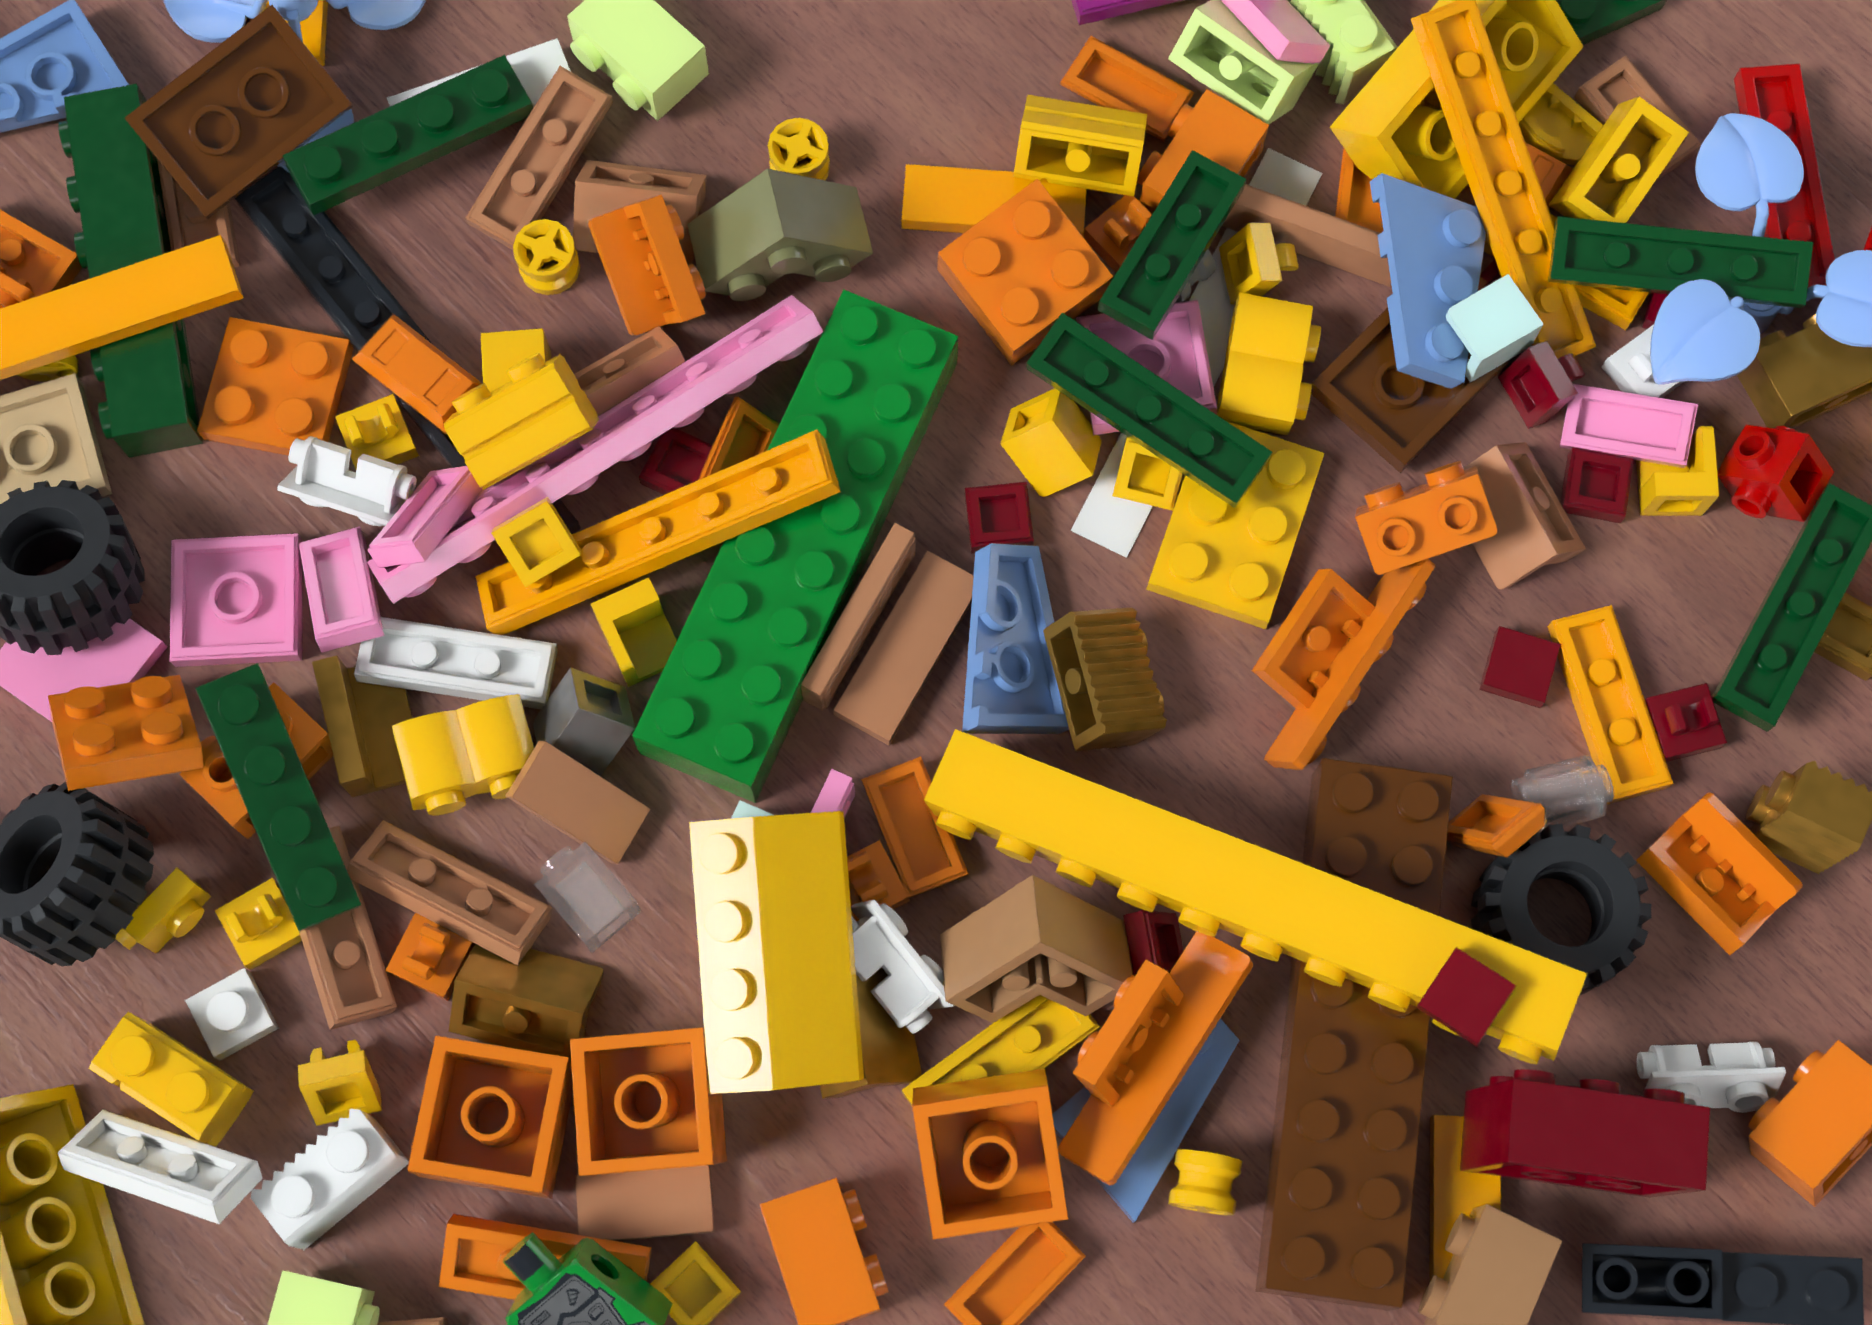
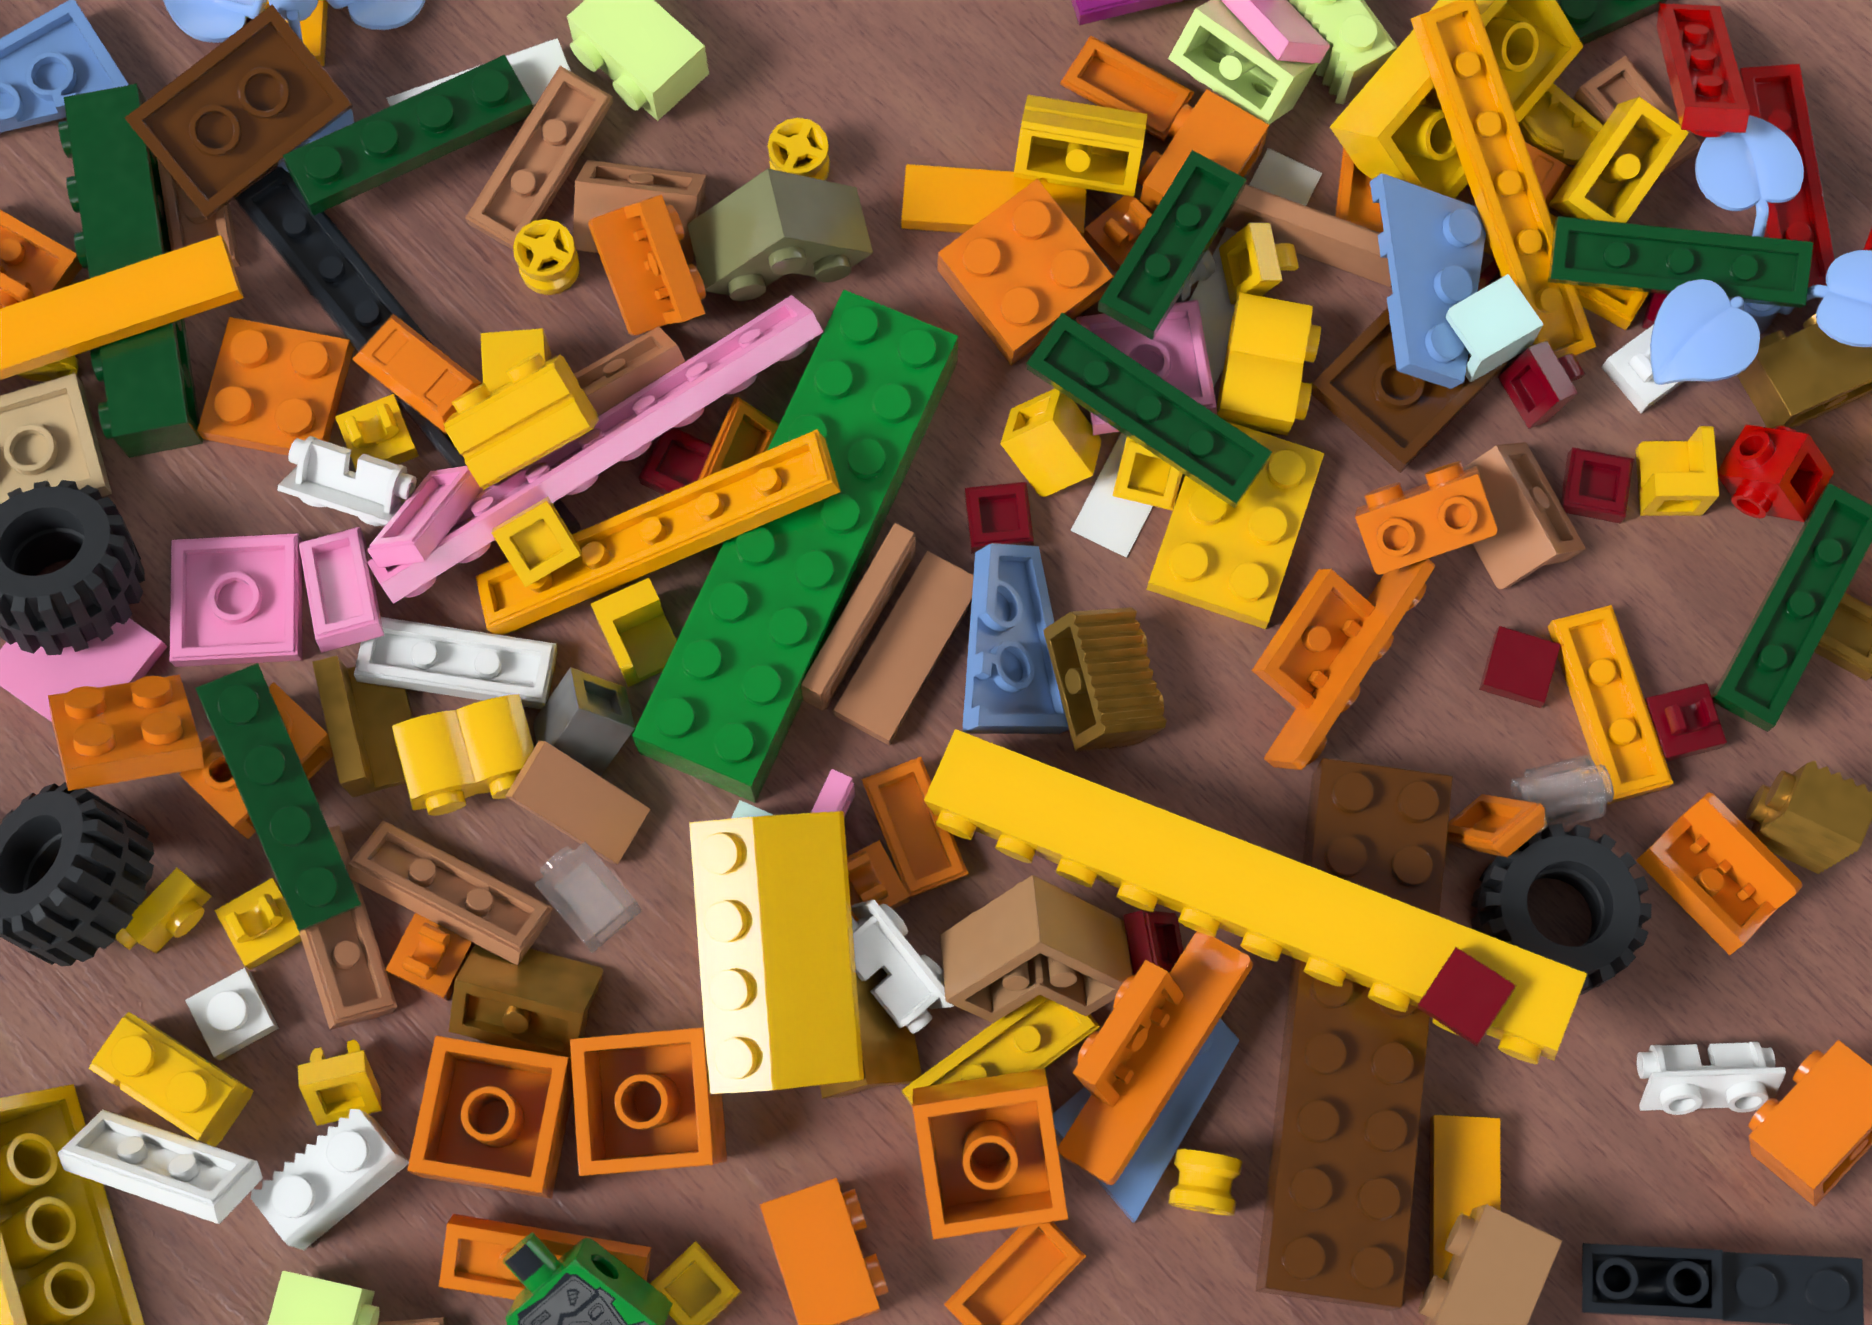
(645, 1203): nougat tile -> none
(1585, 1135): dark red brick -> none
(1629, 425): bright pink tile -> none
(1702, 69): none -> red plate

